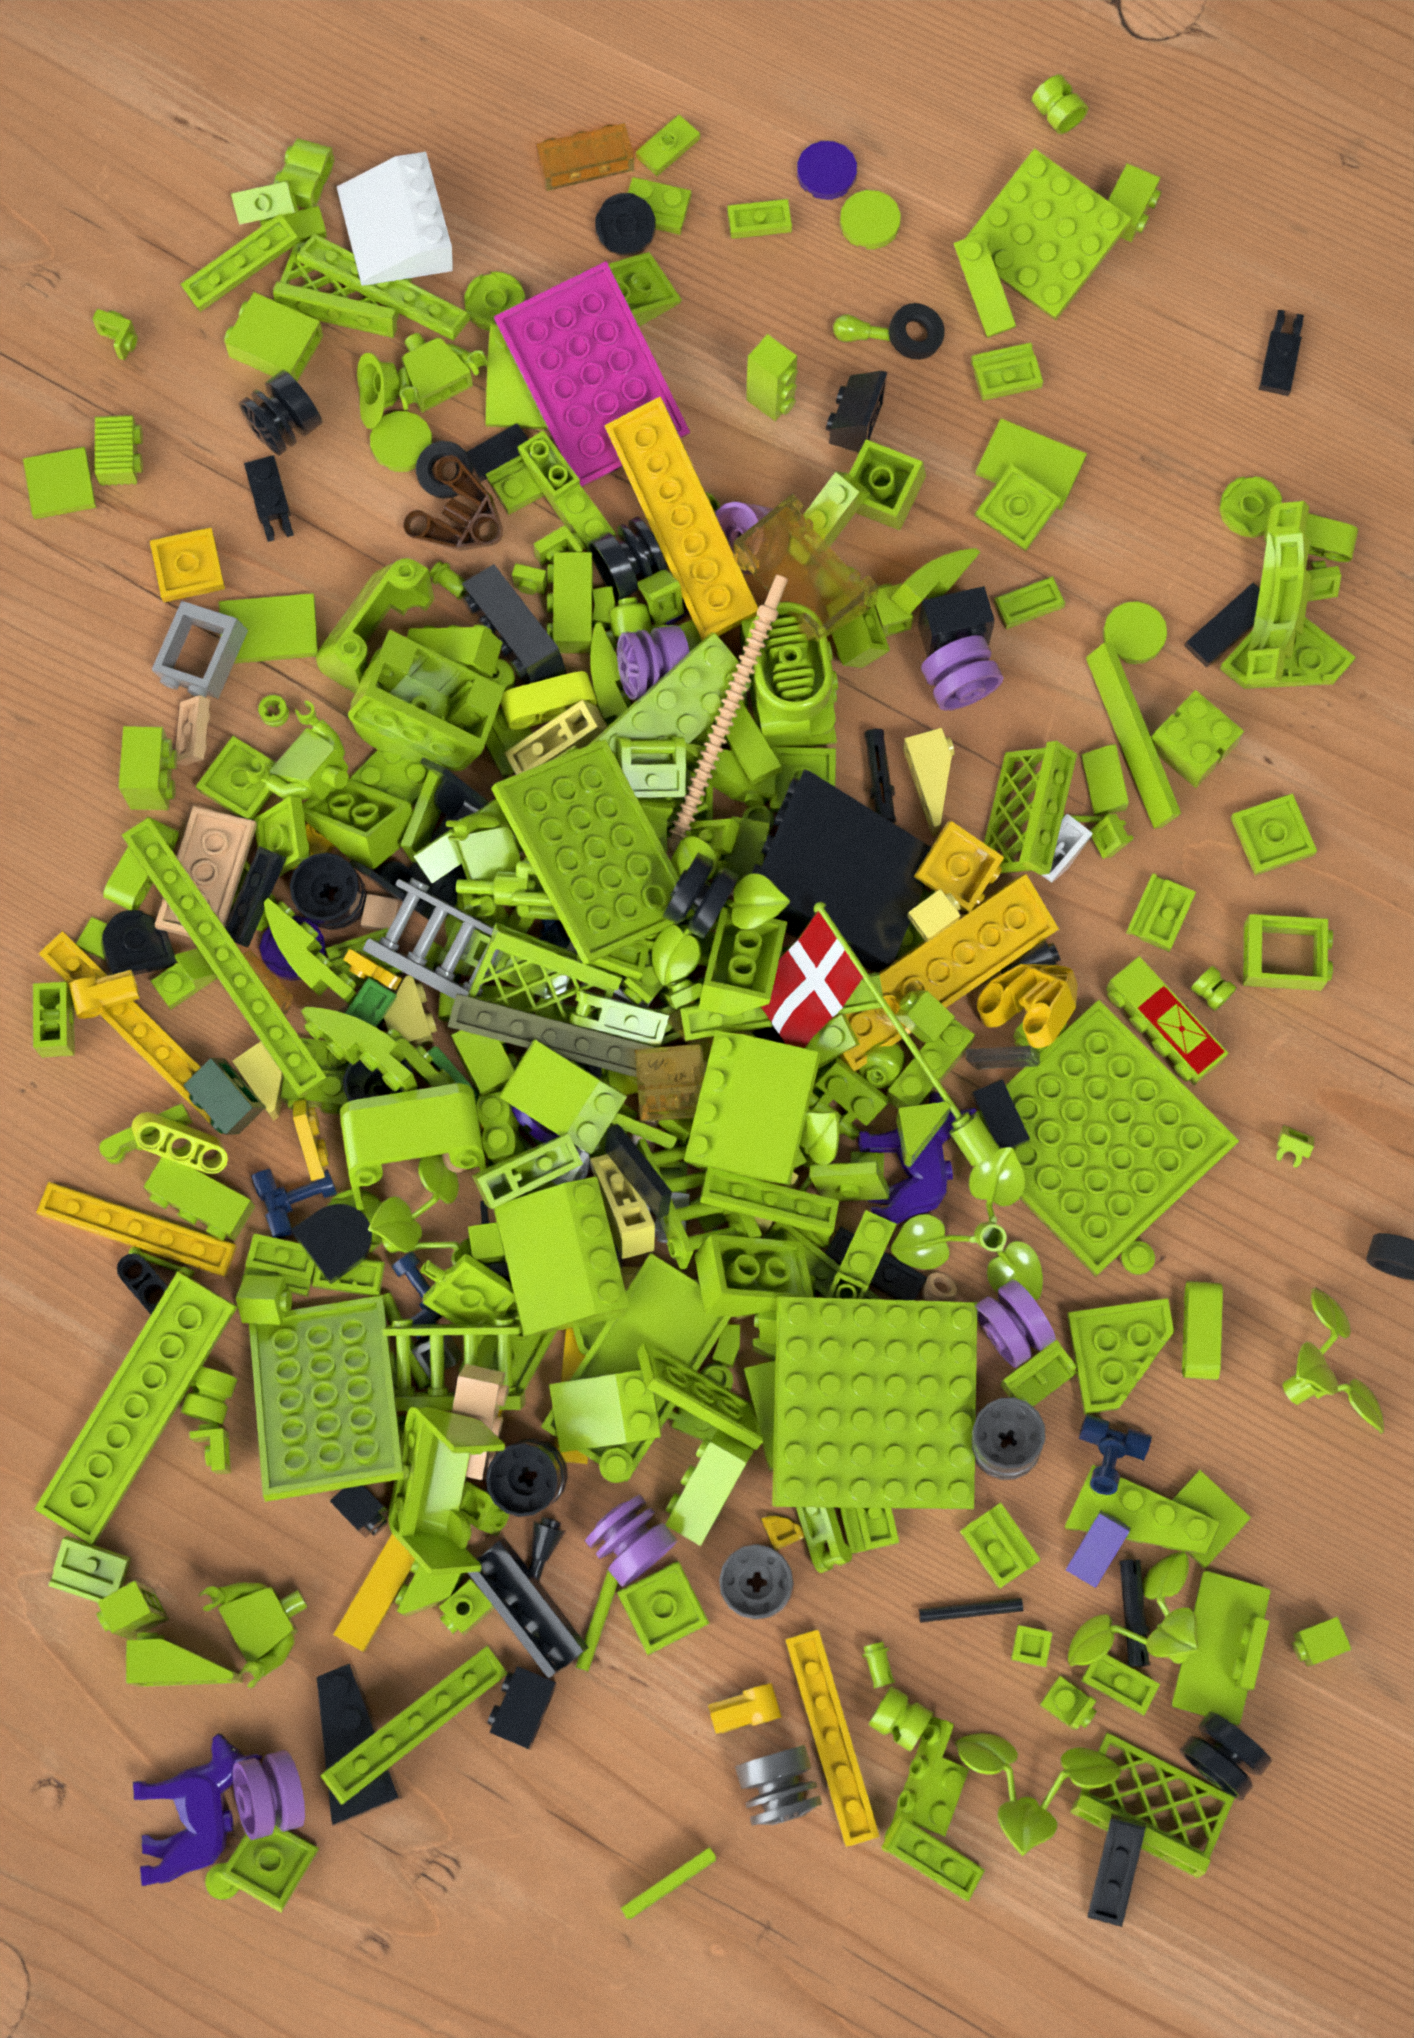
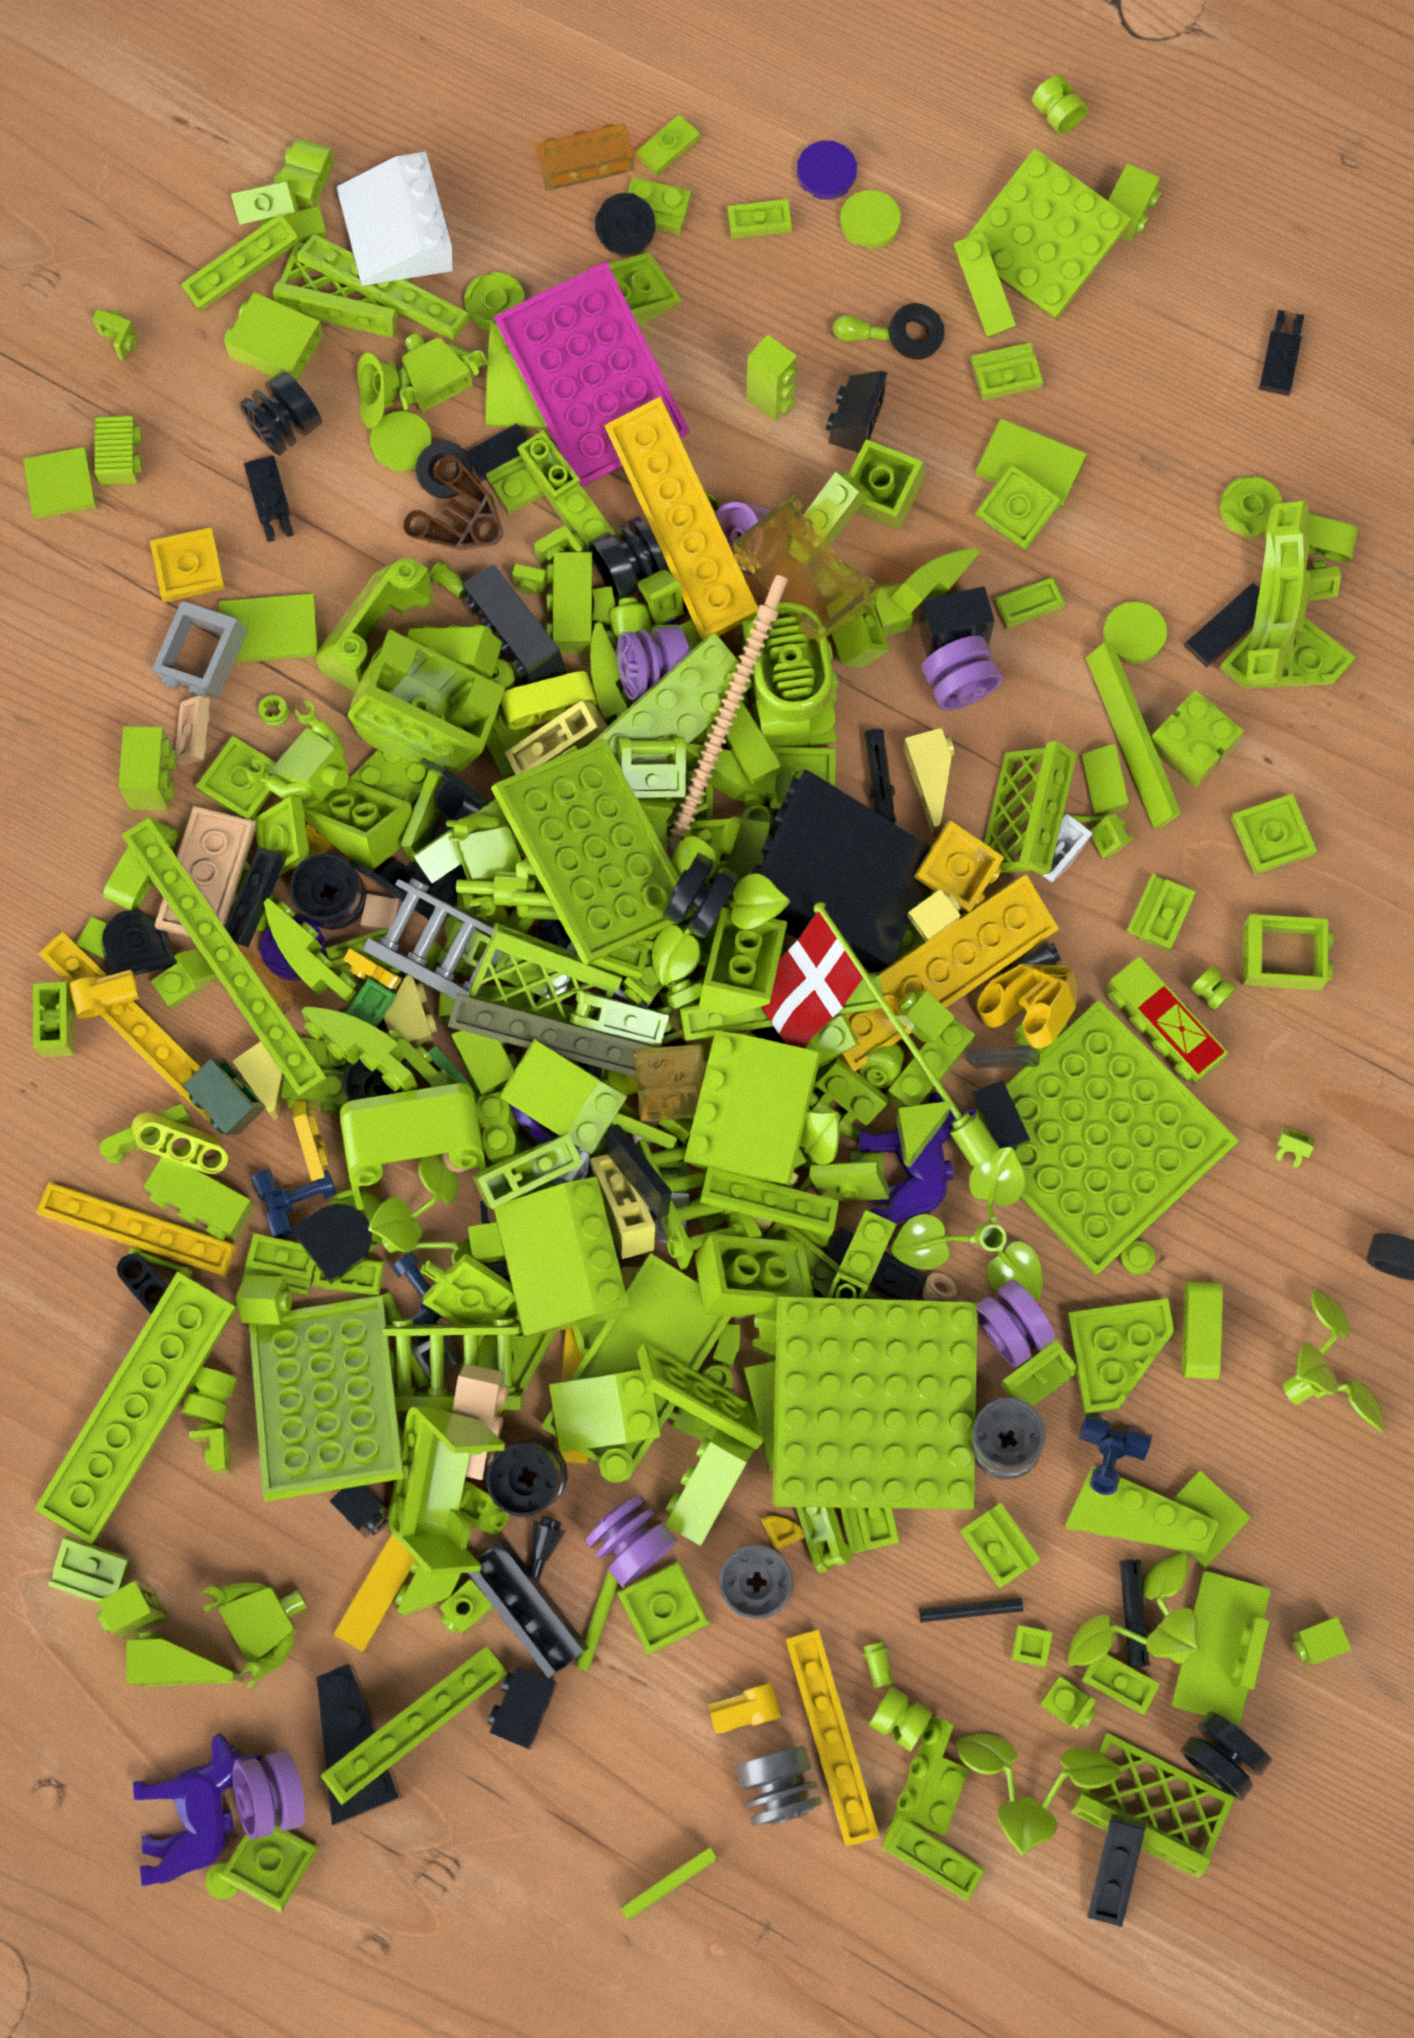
(1098, 1548): tile -> none

